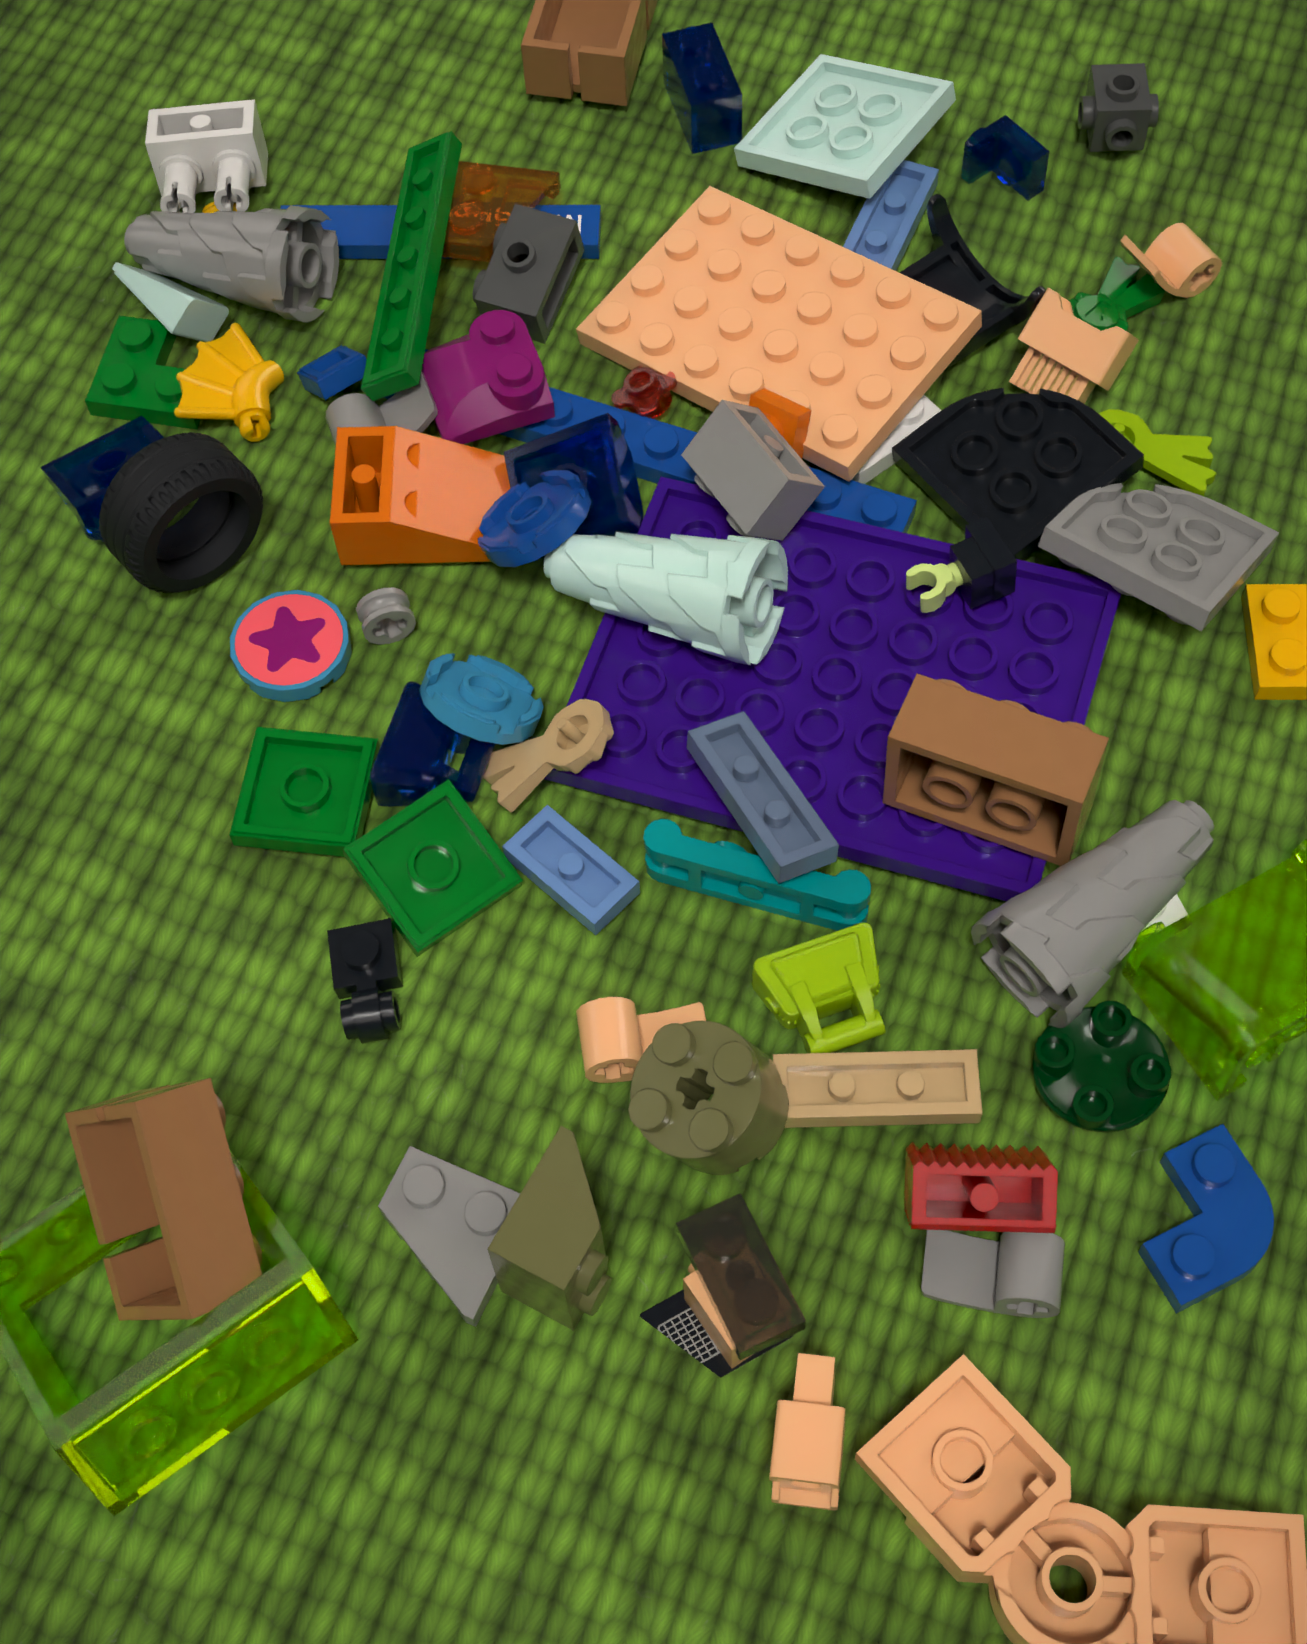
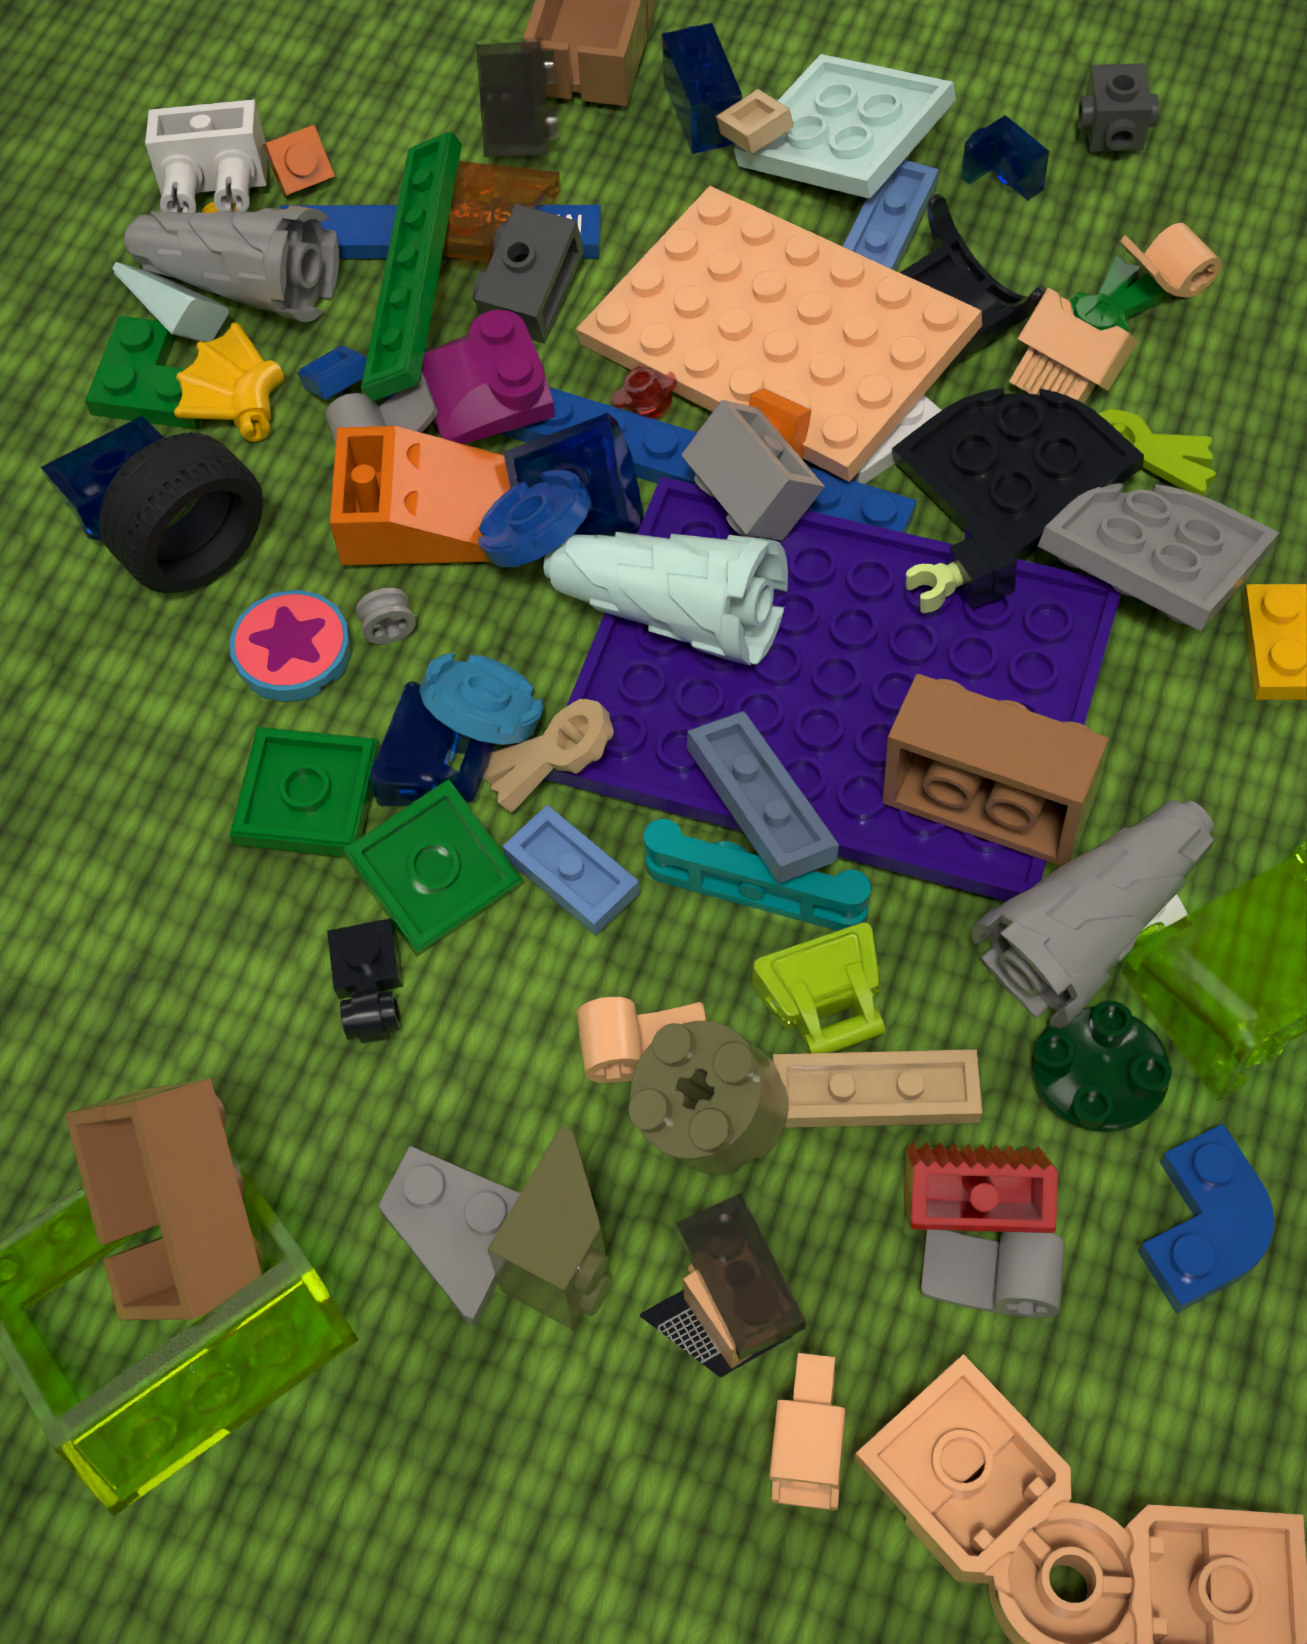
(298, 160): none -> orange plate
(515, 96): none -> clear smoke brick
(755, 121): none -> tan plate

